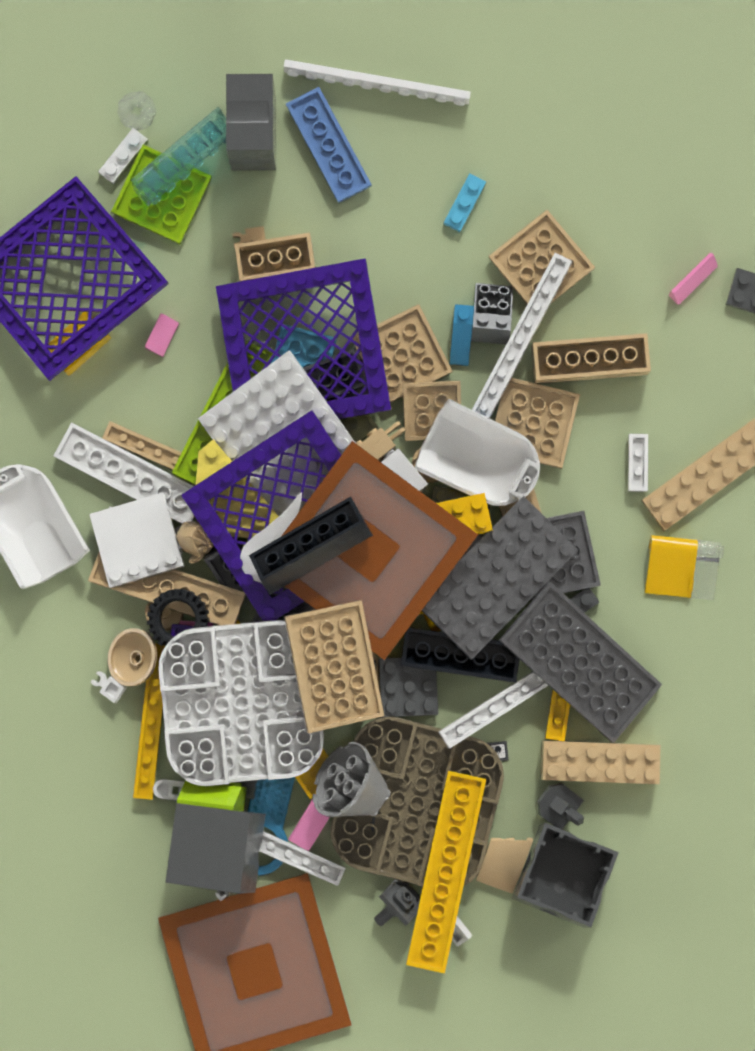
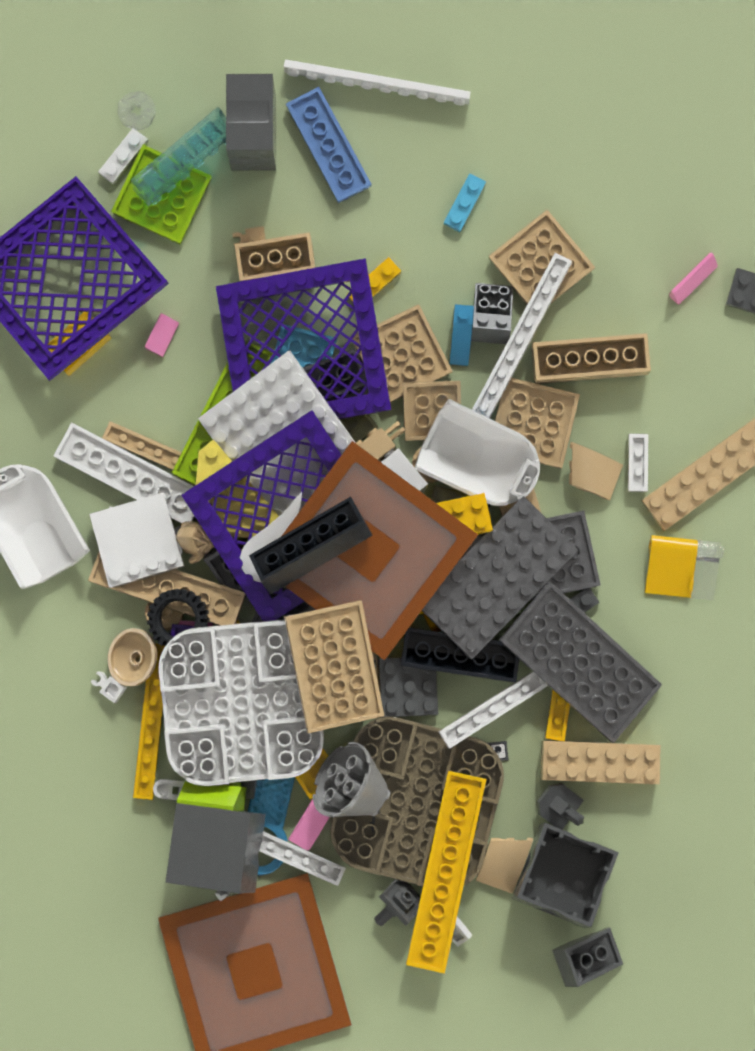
(382, 276): none -> yellow plate
(587, 957): none -> dark grey slope
(593, 471): none -> tan slope

